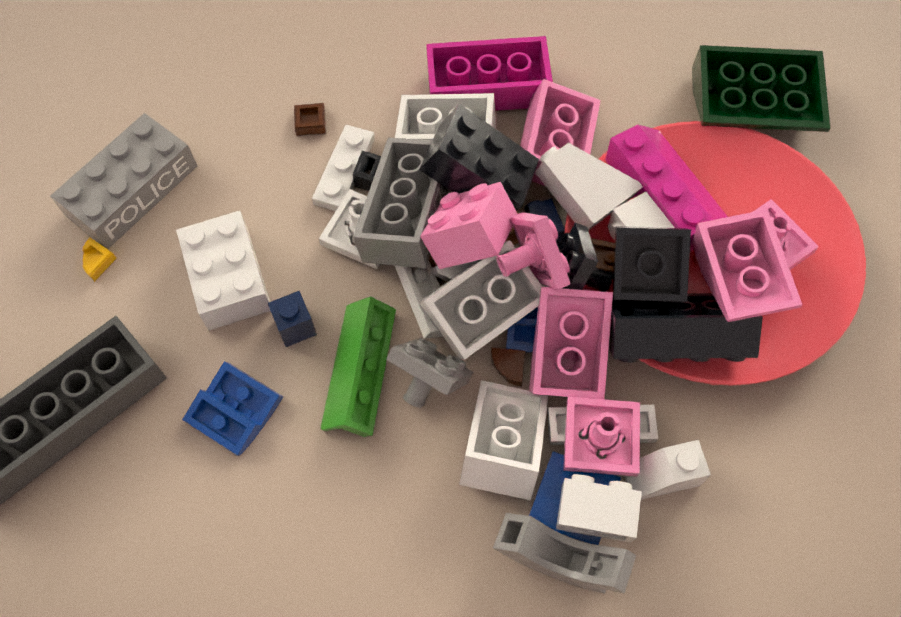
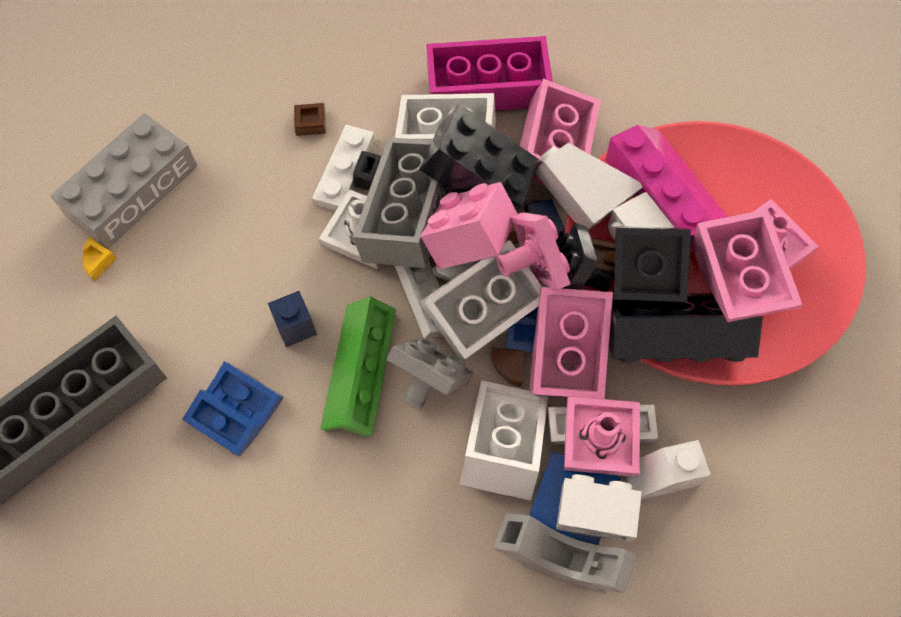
(223, 270): white brick -> none
(761, 88): dark green slope -> none

